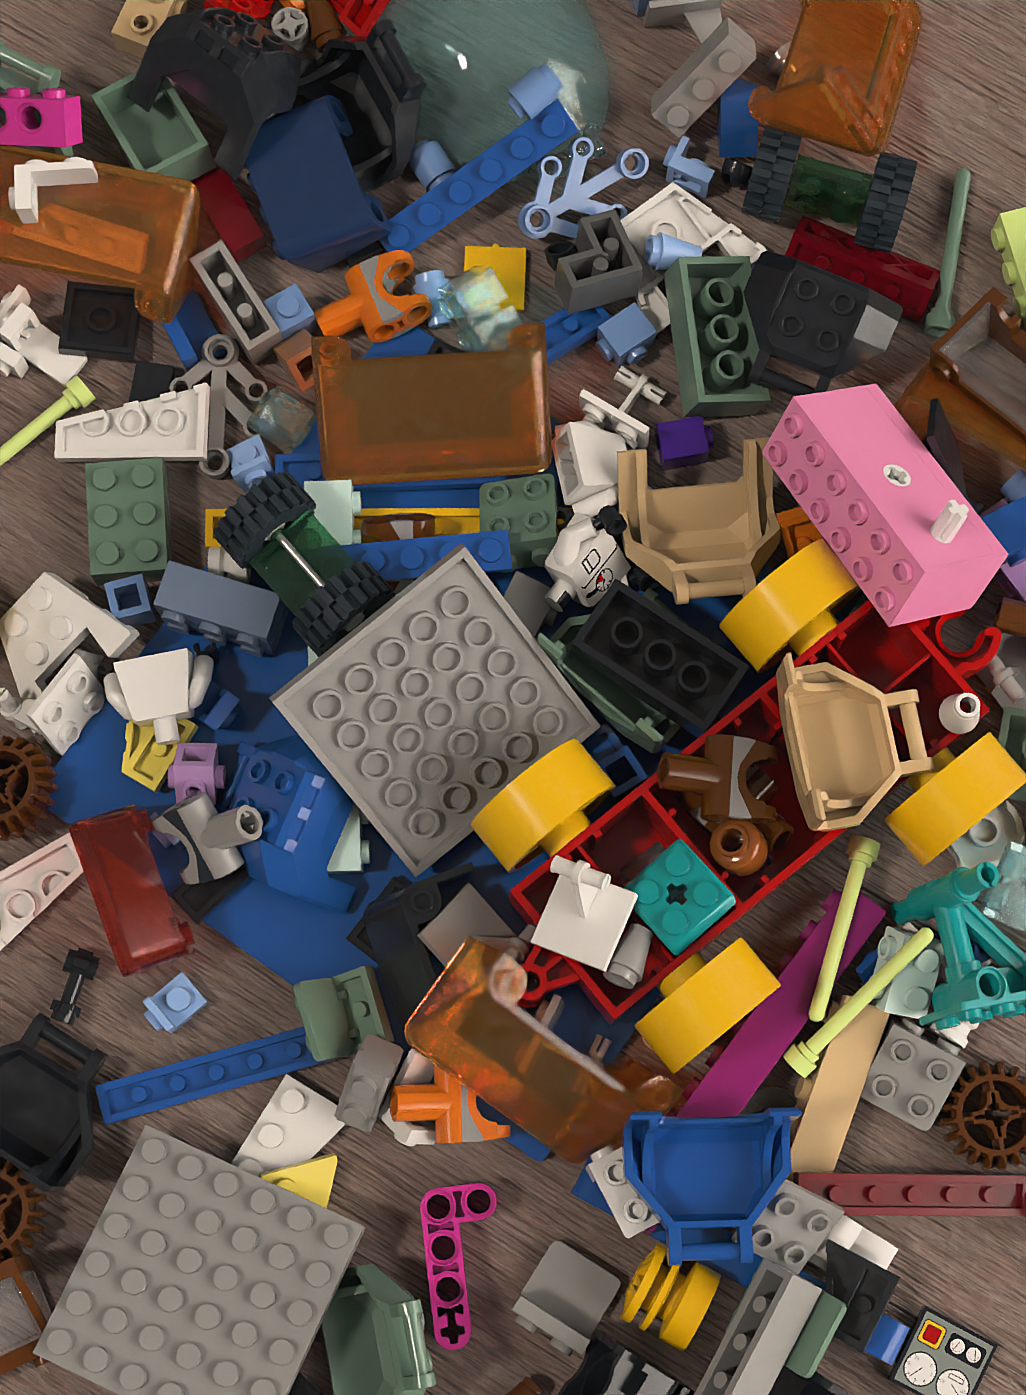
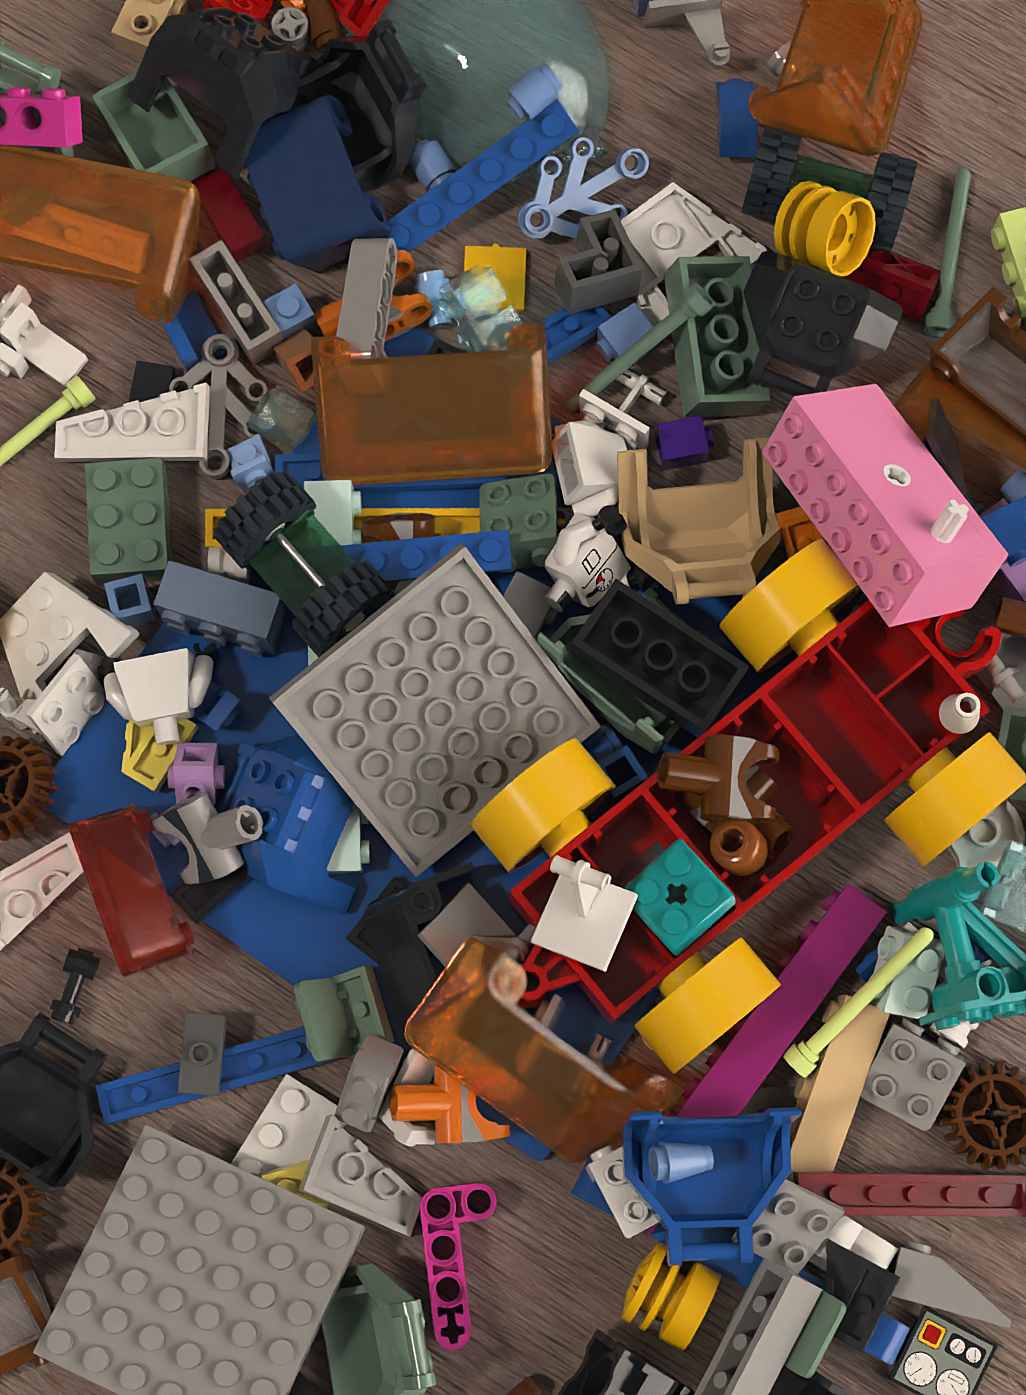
(41, 173): white bracket -> none
(99, 322): black tile -> none
(174, 1004): light blue bracket -> none
(202, 1054): none -> dark grey plate
(357, 1183): none -> light grey wing
(368, 296): none -> light grey beam
(558, 250): black hinge -> none
(565, 1298): light grey bracket -> none
(629, 957): light grey cone -> none
(663, 250): light blue cone -> none
(678, 1160): none -> medium blue cone
(688, 173): light blue bracket -> none
(694, 303): none -> sand green piece
(703, 77): light grey brick -> none
(735, 173): black hinge -> none
(825, 227): none -> yellow wheel
(844, 742): tan piece -> none
(861, 853): yellowish green piece -> none
(936, 1284): none -> light grey slope

